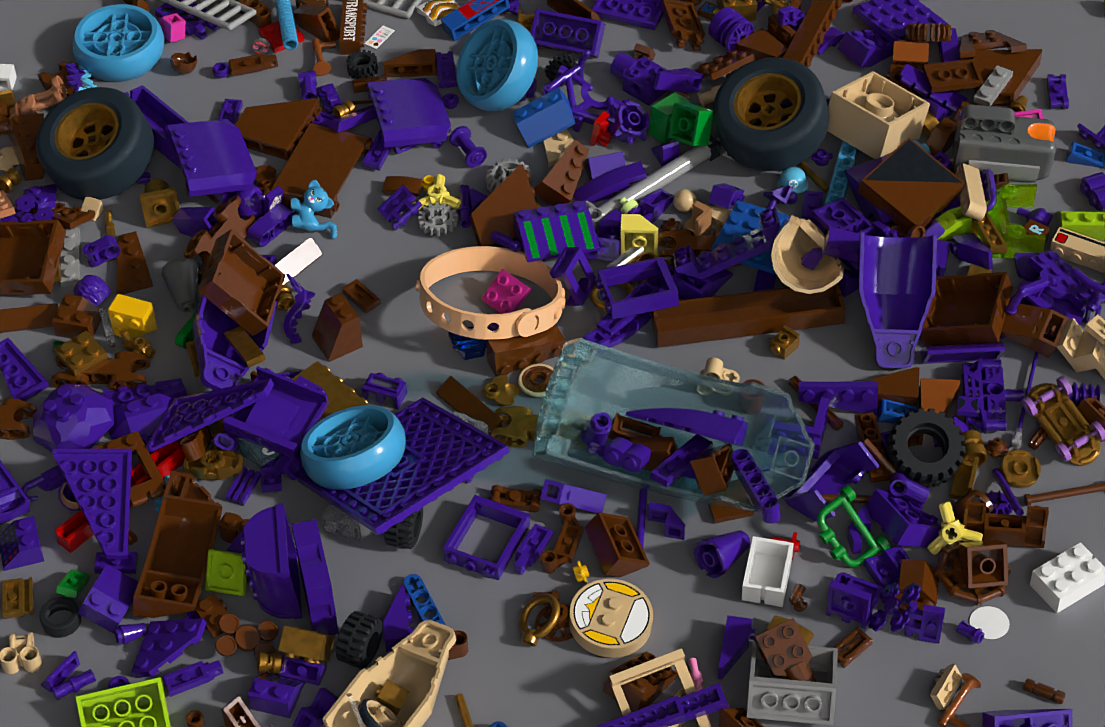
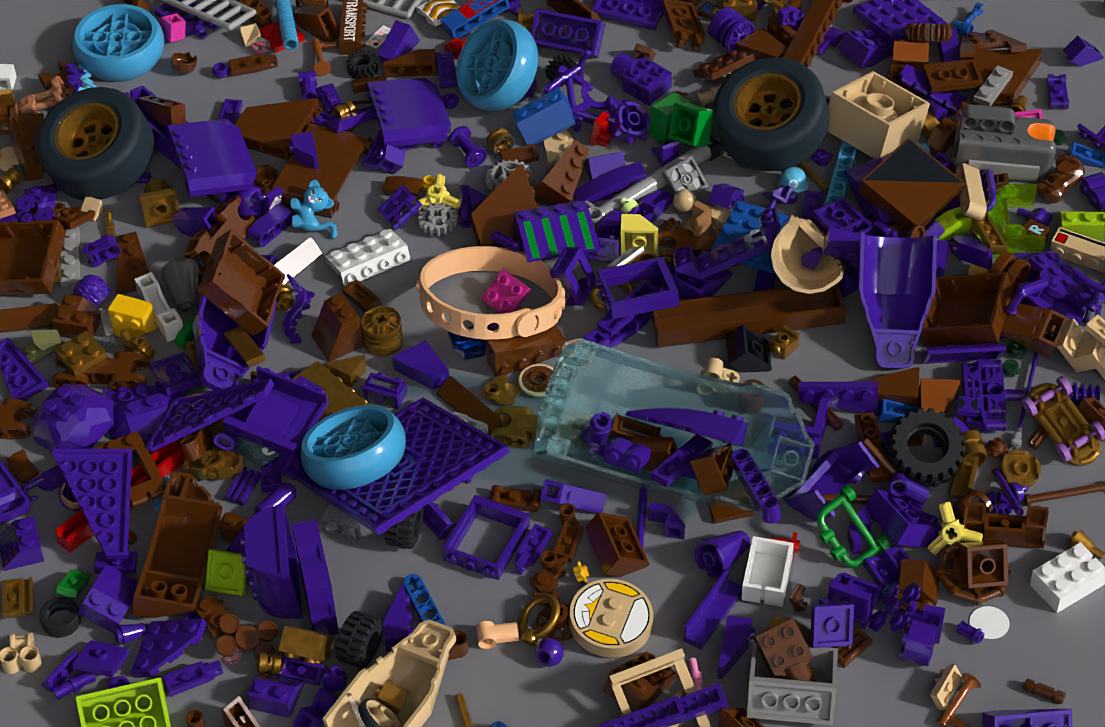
(22, 467): none -> reddish brown bracket
(43, 343): none -> olive slope
(101, 658): none -> dark purple plate
(164, 110): none -> reddish brown slope
(166, 318): none -> white arch
(175, 373): none -> dark purple tile
(233, 659): none -> clear tile
(249, 34): none -> tan slope
(282, 494): none -> dark purple brick
(304, 149): none -> dark purple slope
(334, 679): none -> dark purple gear
(349, 369): none -> pearl gold slope
(369, 256): none -> white bracket
(382, 331): none -> pearl gold wheel
(390, 158): none -> dark purple brick
(398, 42): none -> dark purple slope
(421, 365): none -> dark purple slope
(436, 520): none -> dark purple plate
(456, 46): none -> red bracket
(490, 634): none -> light nougat piece
(500, 140): none -> pearl gold wheel
(523, 154): none -> reddish brown tile
(545, 580): none -> reddish brown plate
(549, 652): none -> dark purple piece
(678, 80): dark purple slope -> none
(685, 176): none -> piece
(712, 611): none -> dark purple panel
(748, 350): none -> black slope
(831, 624): none -> dark purple bracket
(918, 642): none -> dark purple brick
(966, 25): none -> blue brick
(1010, 368): none -> clear green plate
(1016, 350): none -> clear green plate
(1017, 270): none -> reddish brown wheel
(1018, 491): none -> dark purple tile
(1059, 137): none -> clear green plate
(1067, 174): none -> reddish brown animal
(1077, 537): none -> pearl gold cone
(1082, 52): none -> dark purple slope

